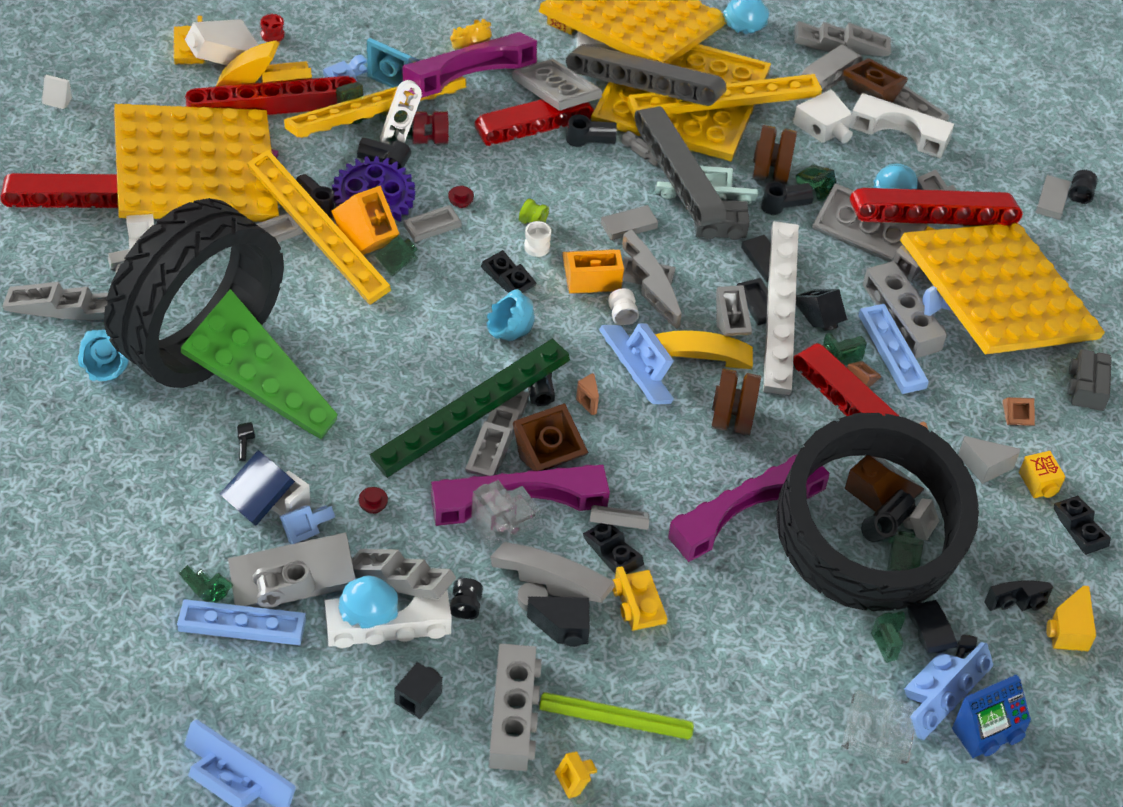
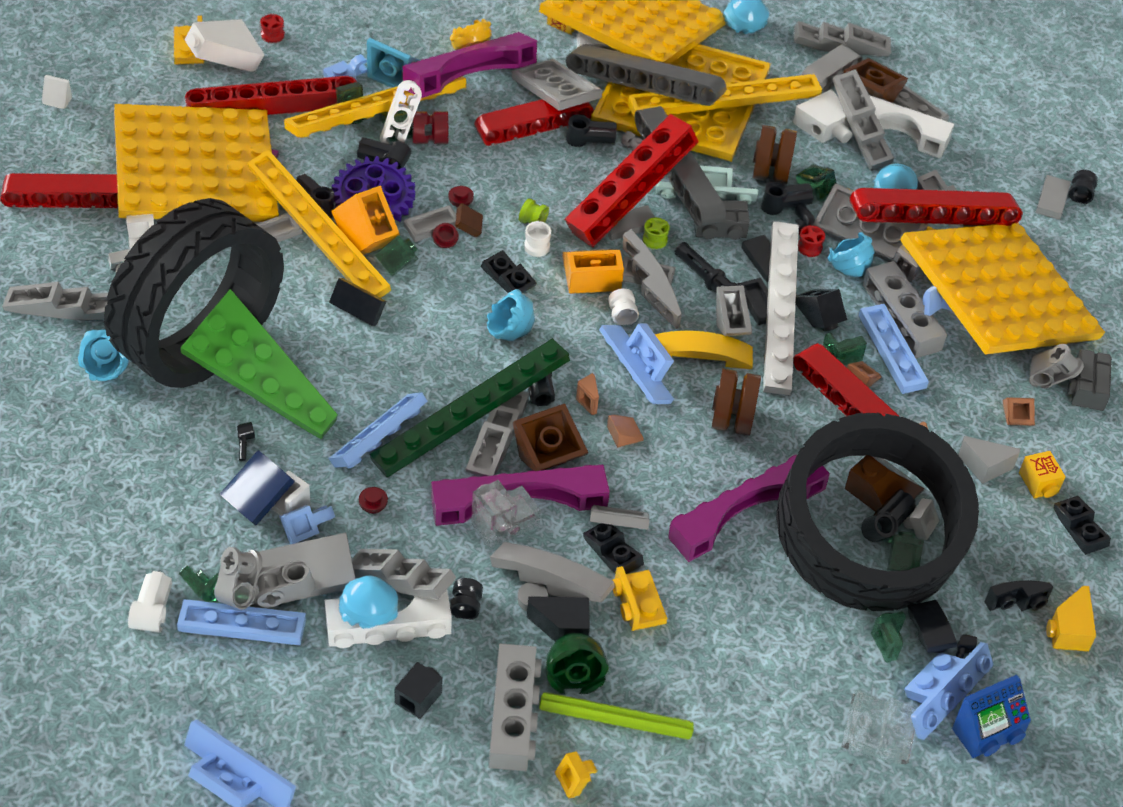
(151, 605): none -> white piece
(236, 579): none -> light grey piece
(248, 65): yellow slope -> none
(286, 72): yellow bracket -> none
(357, 301): none -> black tile
(371, 436): none -> light blue plate
(445, 235): none -> dark red plate
(469, 220): none -> reddish brown tile
(578, 660): none -> dark green cylinder
(623, 430): none -> nougat slope
(631, 180): none -> red brick
(656, 233): none -> lime wheel
(713, 277): none -> black pin
(806, 218): none -> black arm
(811, 241): none -> red wheel
(853, 256): none -> medium azure hair
(862, 120): none -> light grey slope
(1053, 366): none -> light grey piece

